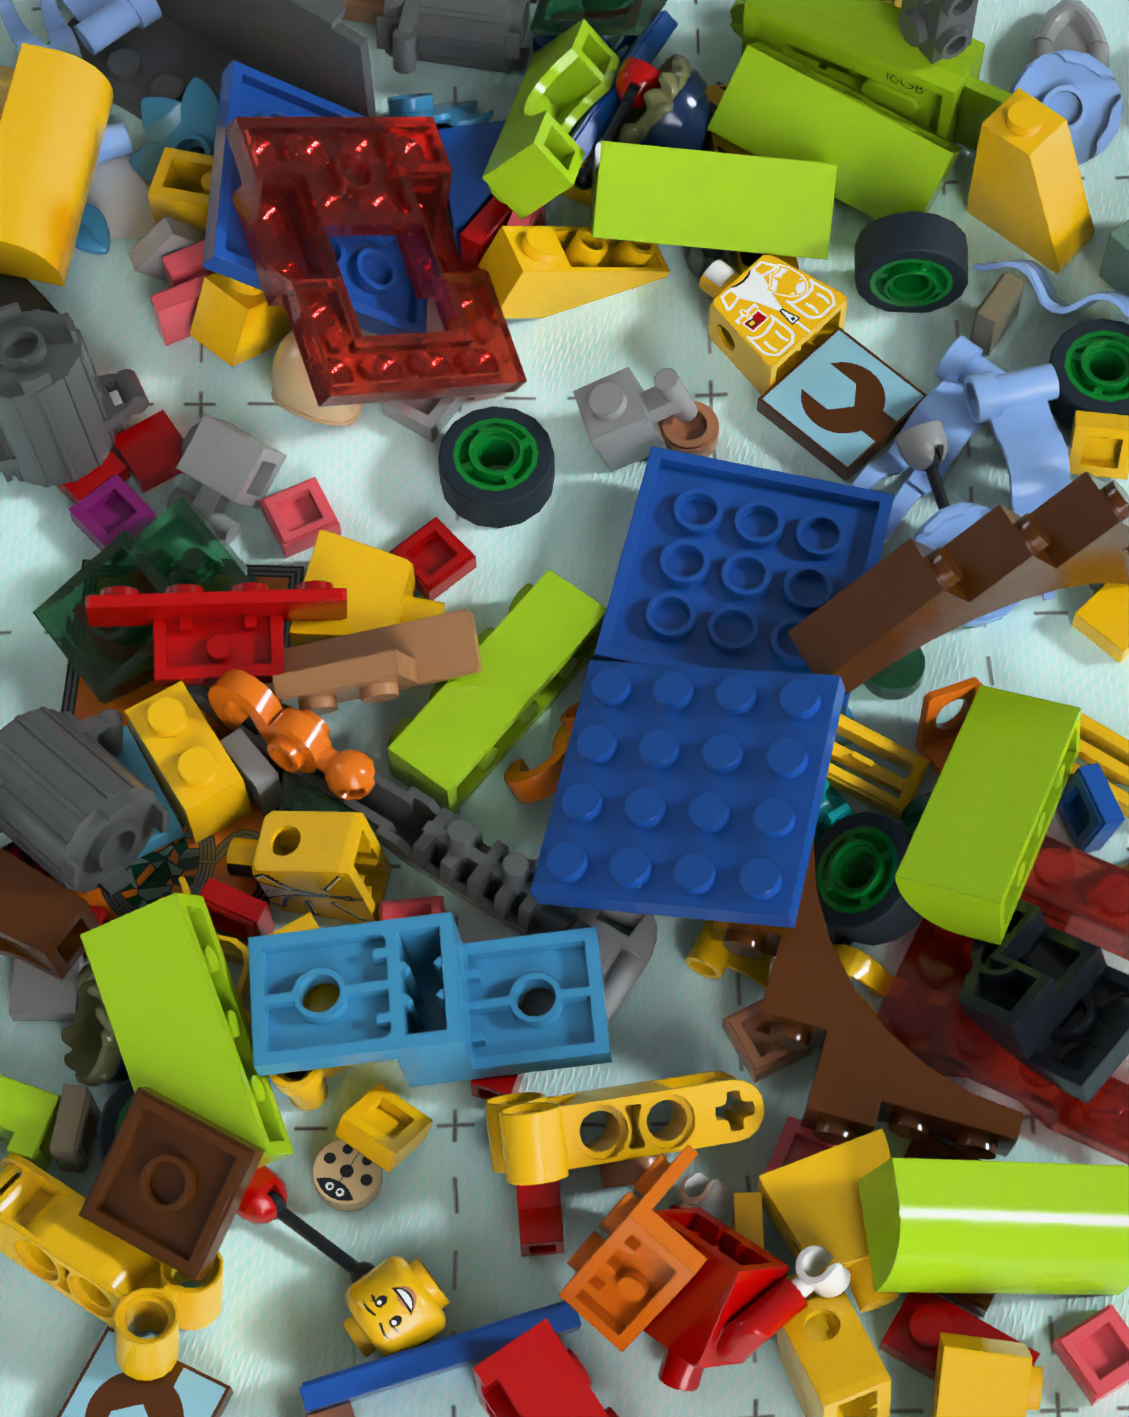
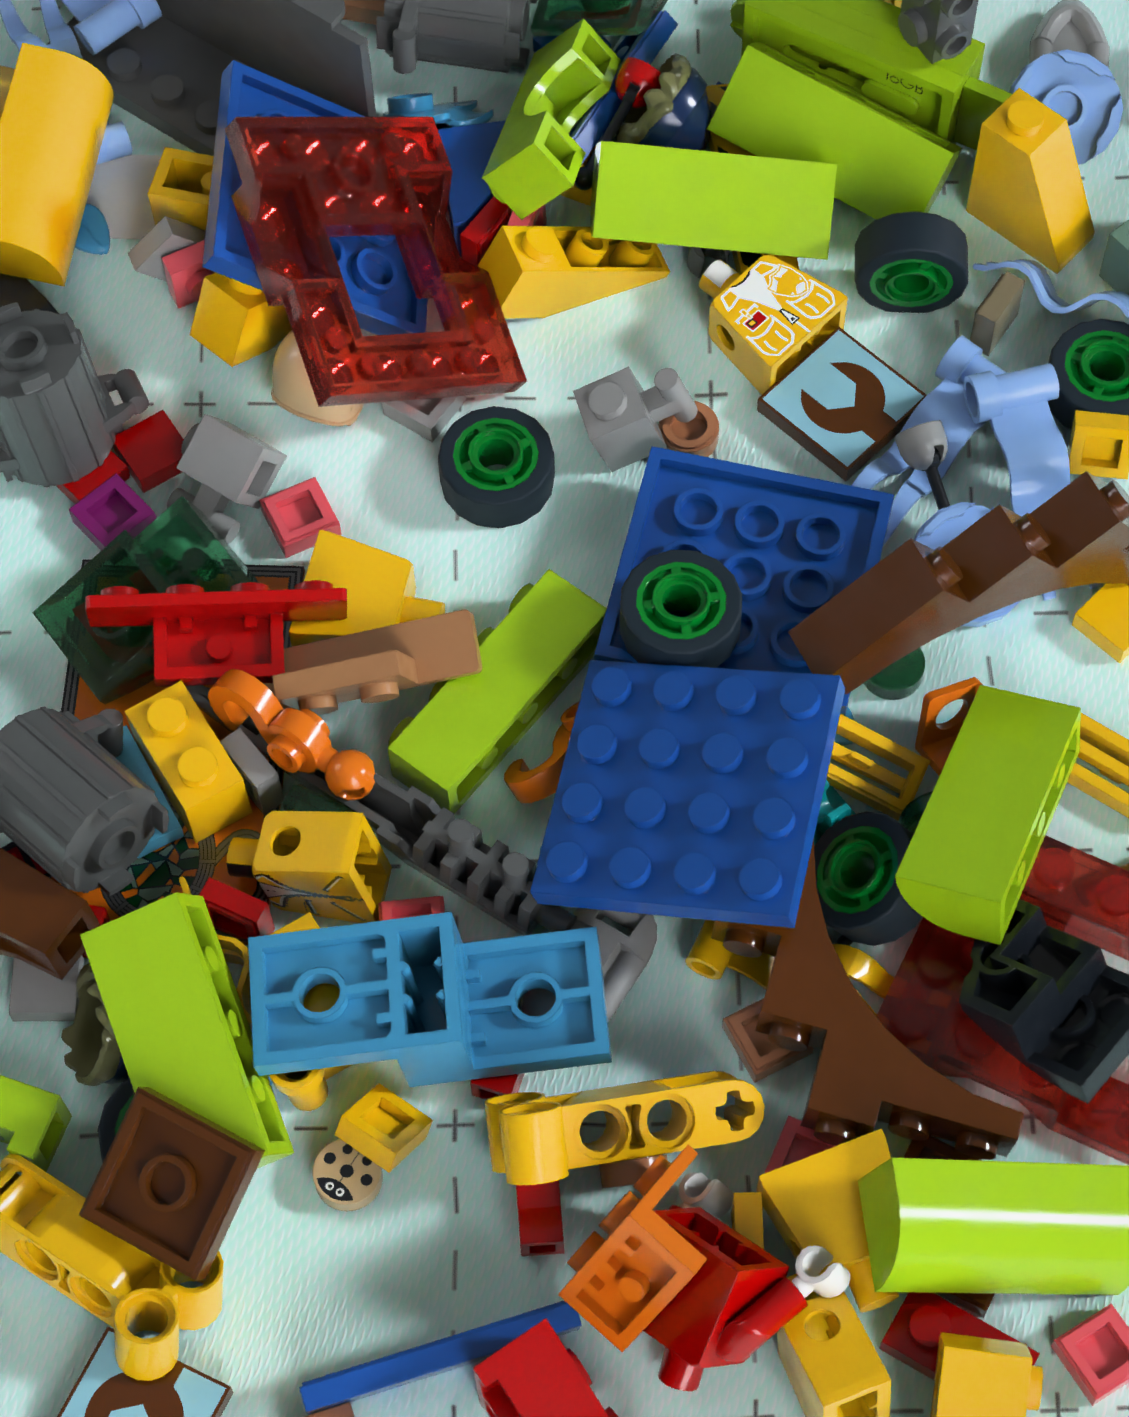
(74, 1129): dark tan tile -> none
(176, 309): coral tile -> none
(177, 125): dark azure plate -> none
(267, 1202): hinge -> none
(395, 1307): yellow head -> none
(436, 557): red tile -> none
(683, 583): none -> wheel
(1090, 808): blue tile -> none

